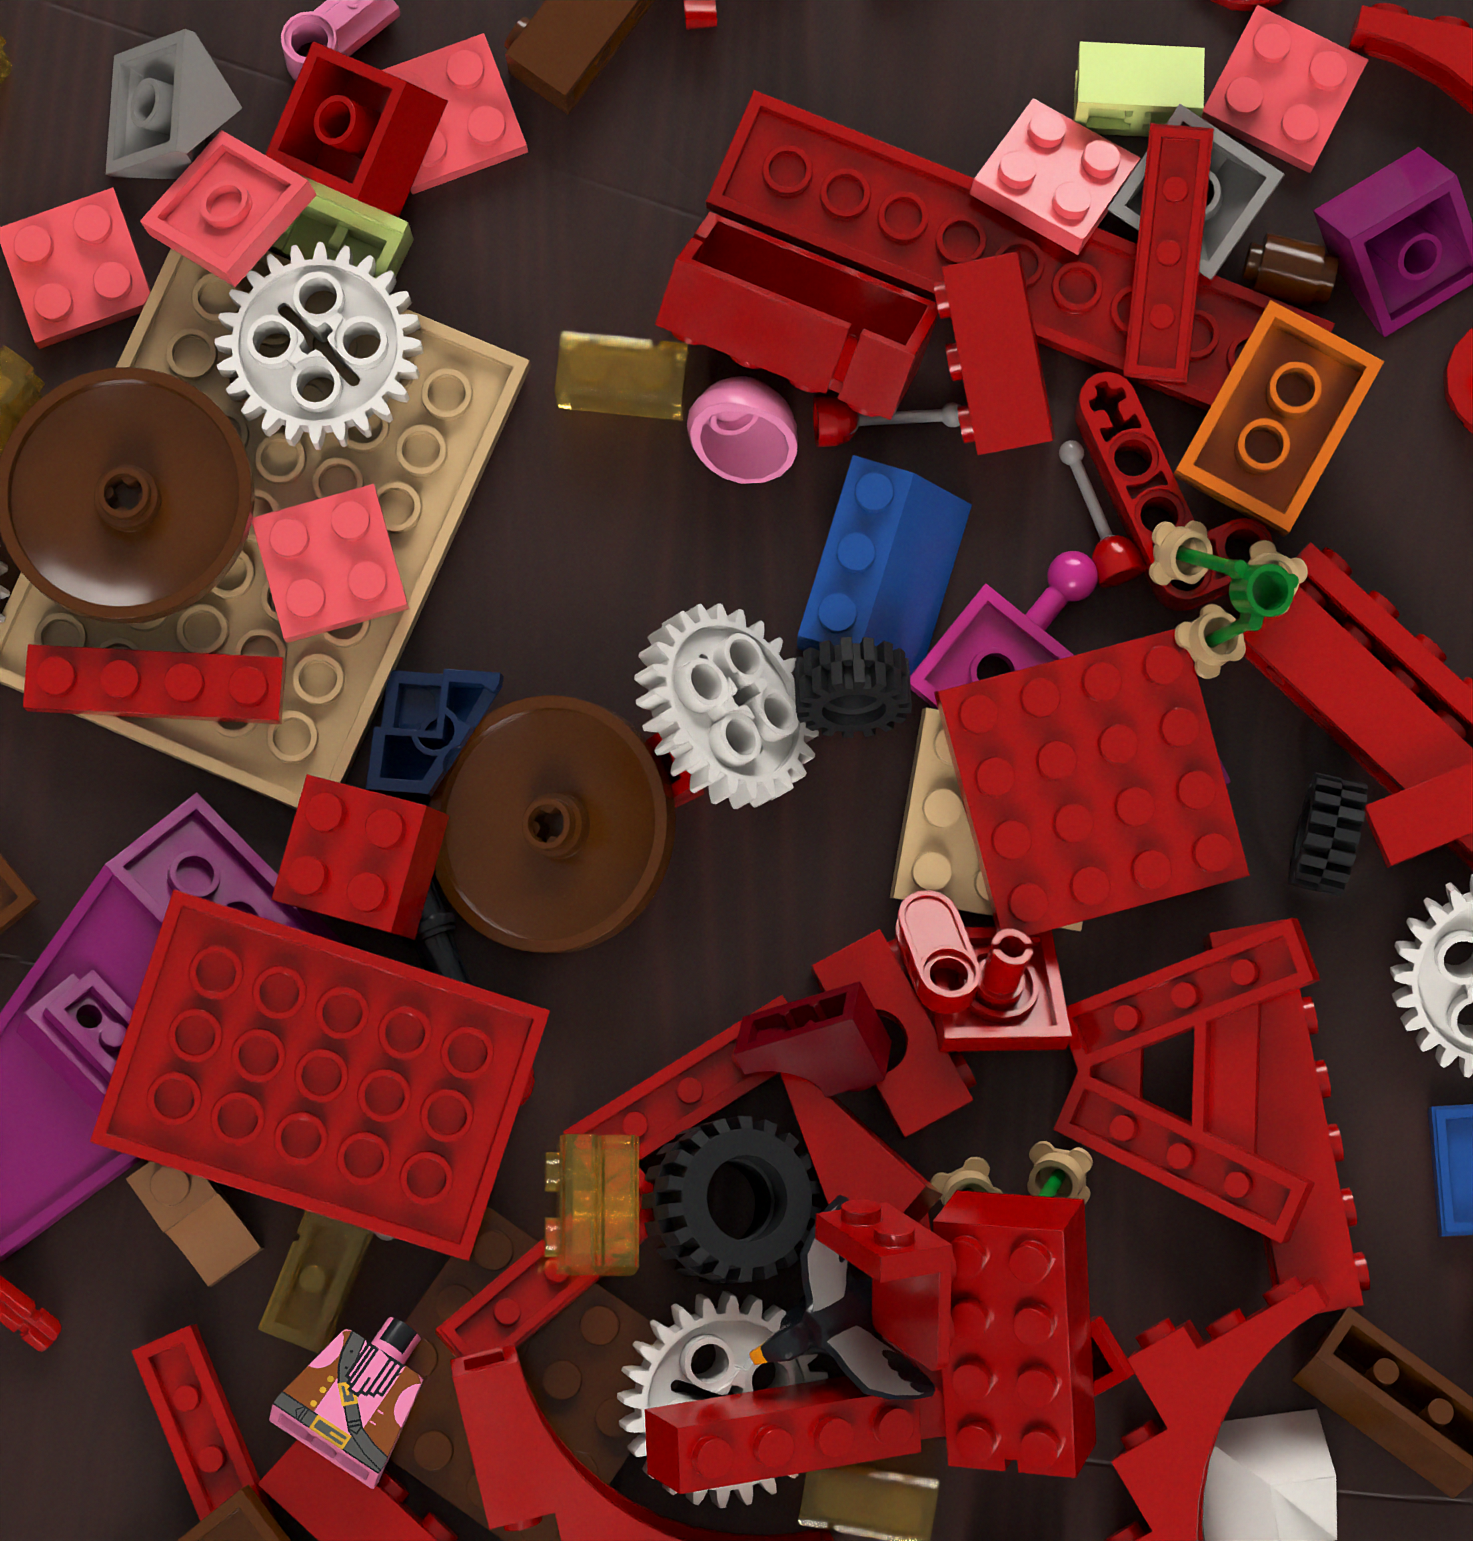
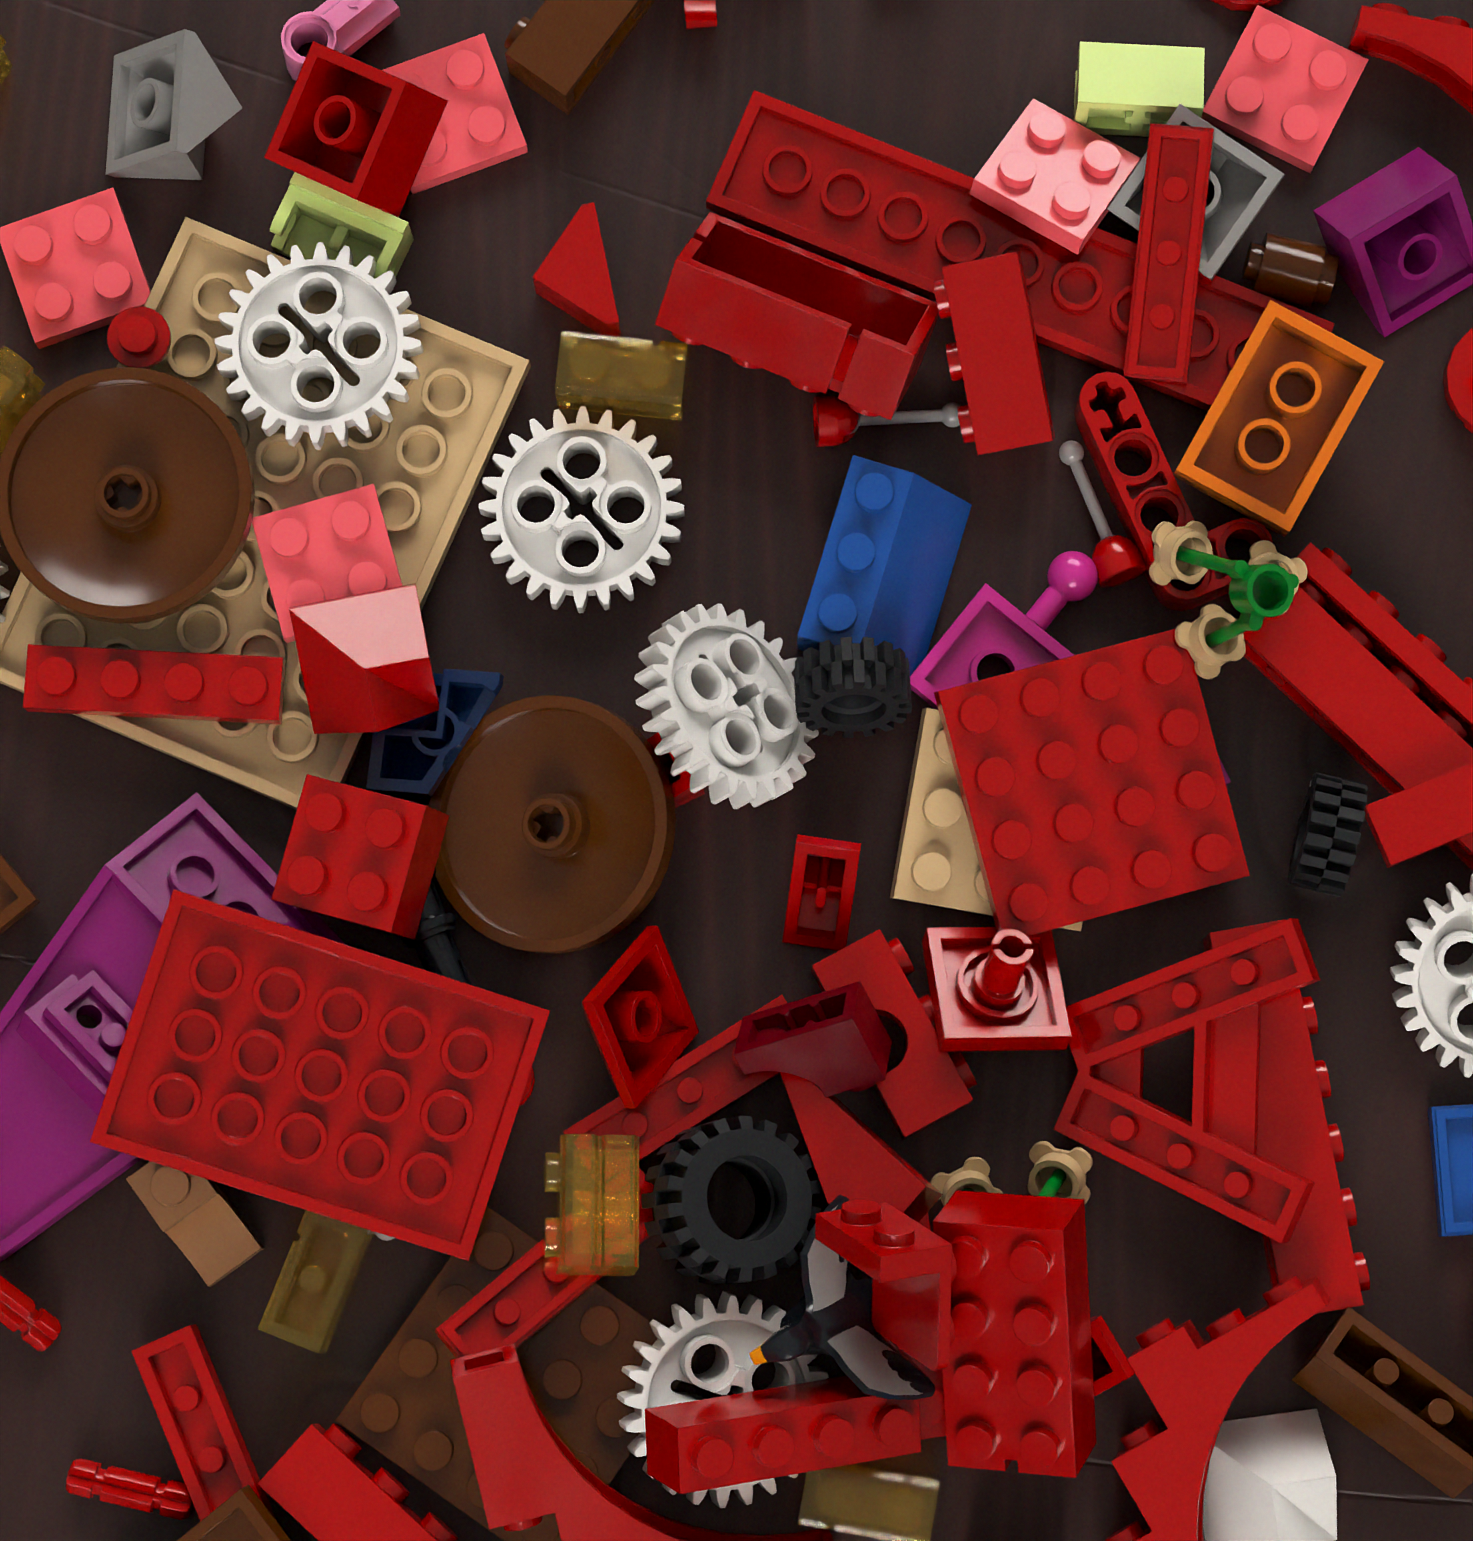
(129, 1489): none -> red axle
(139, 337): none -> red plate
(228, 208): coral plate -> none
(354, 1399): torso -> none
(365, 661): none -> red slope
(540, 546): none -> white gear
(578, 275): none -> red slope
(640, 1017): none -> red slope
(743, 430): bright pink hat -> none
(821, 892): none -> red slope
(933, 939): piece -> none

